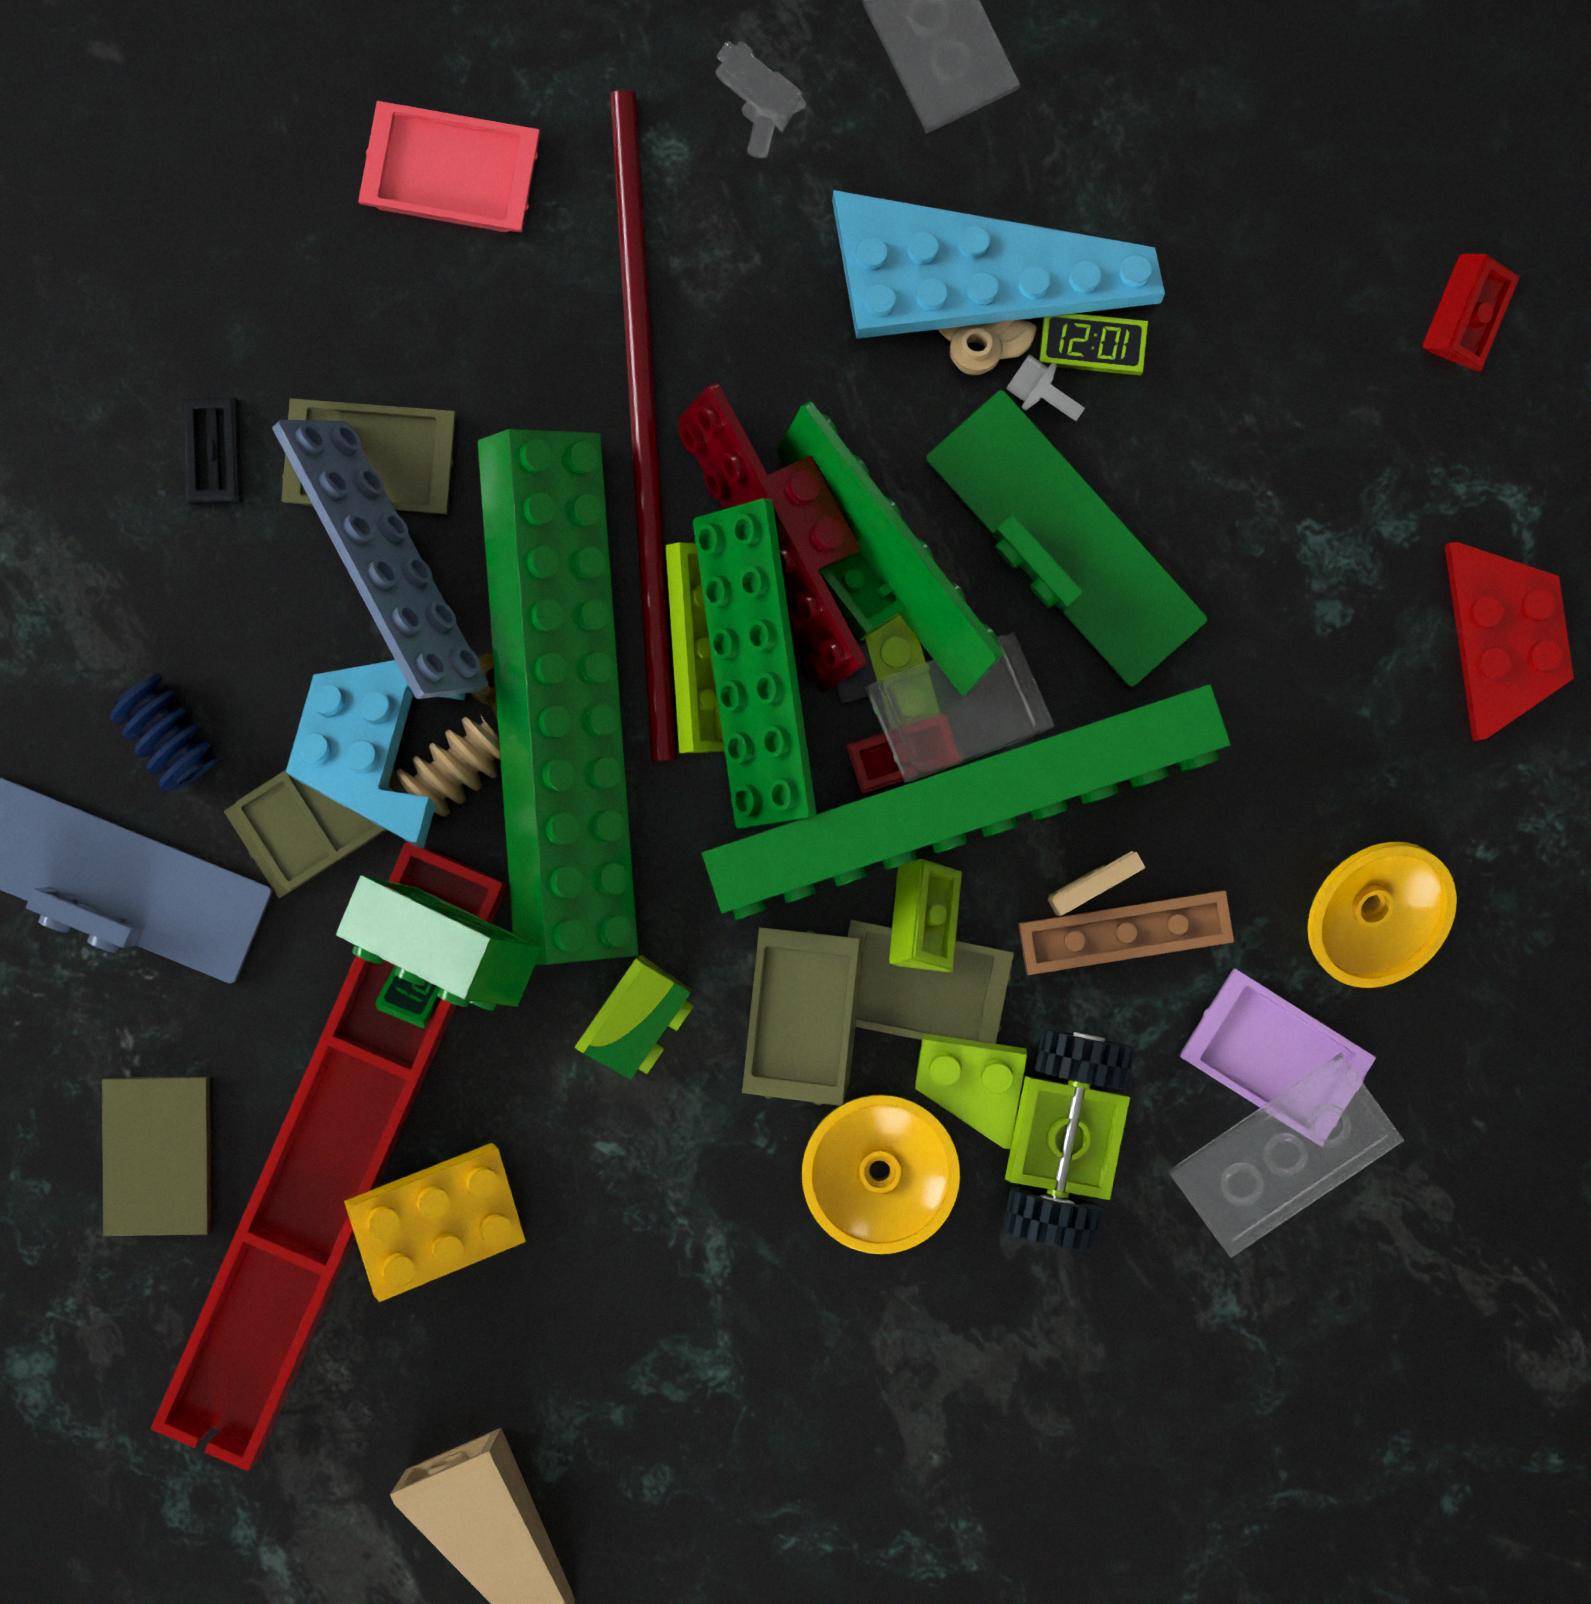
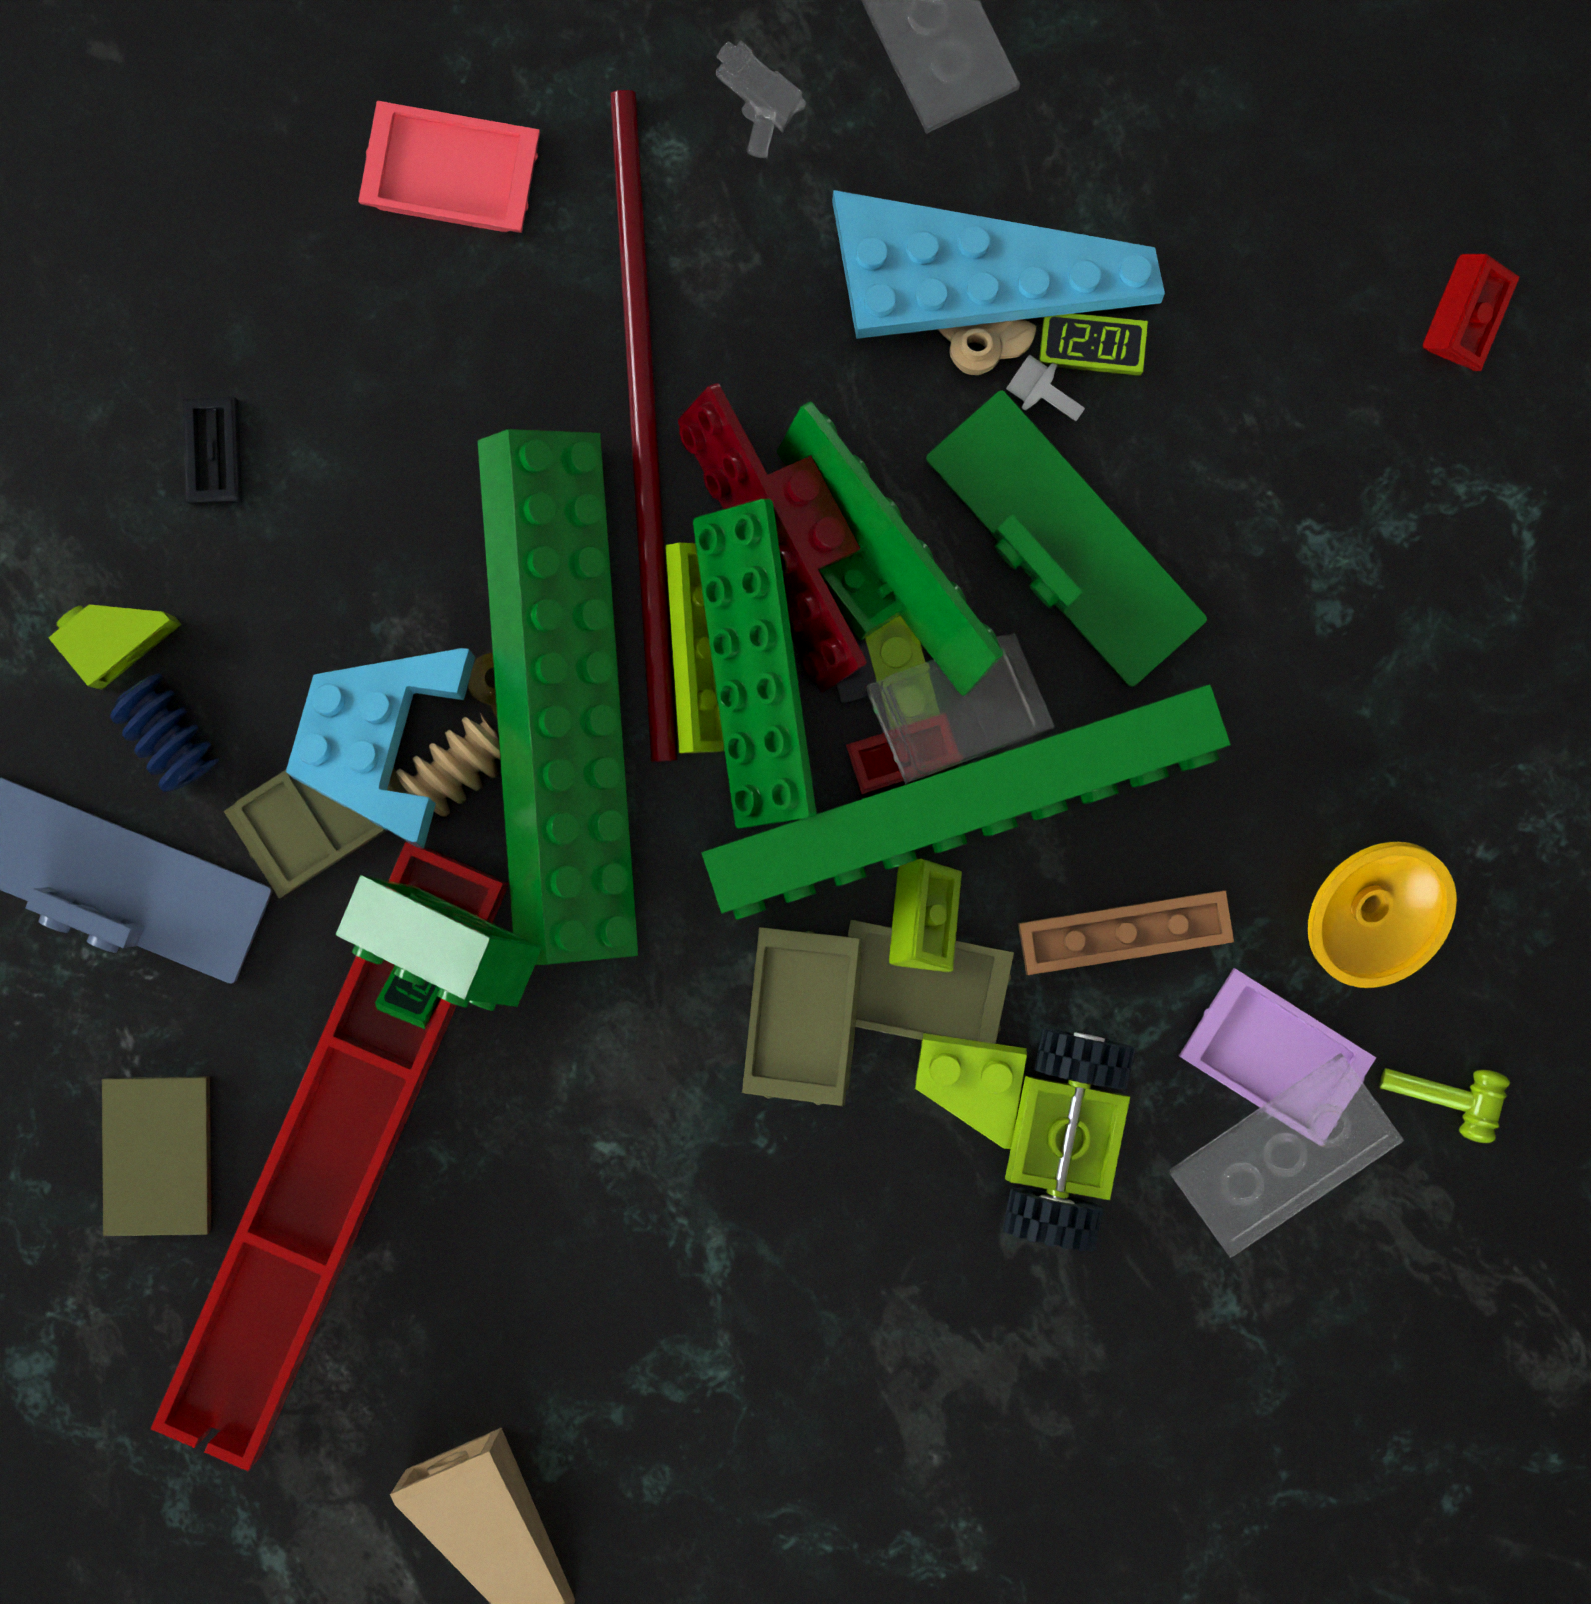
(108, 639): none -> lime slope
(381, 557): sand blue bracket -> none
(403, 444): olive piece -> none
(435, 1221): yellow plate -> none
(635, 1017): lime slope -> none
(888, 1211): yellow dish -> none
(1095, 883): tan tile -> none
(1481, 1105): none -> lime piece
(1507, 635): red wing -> none

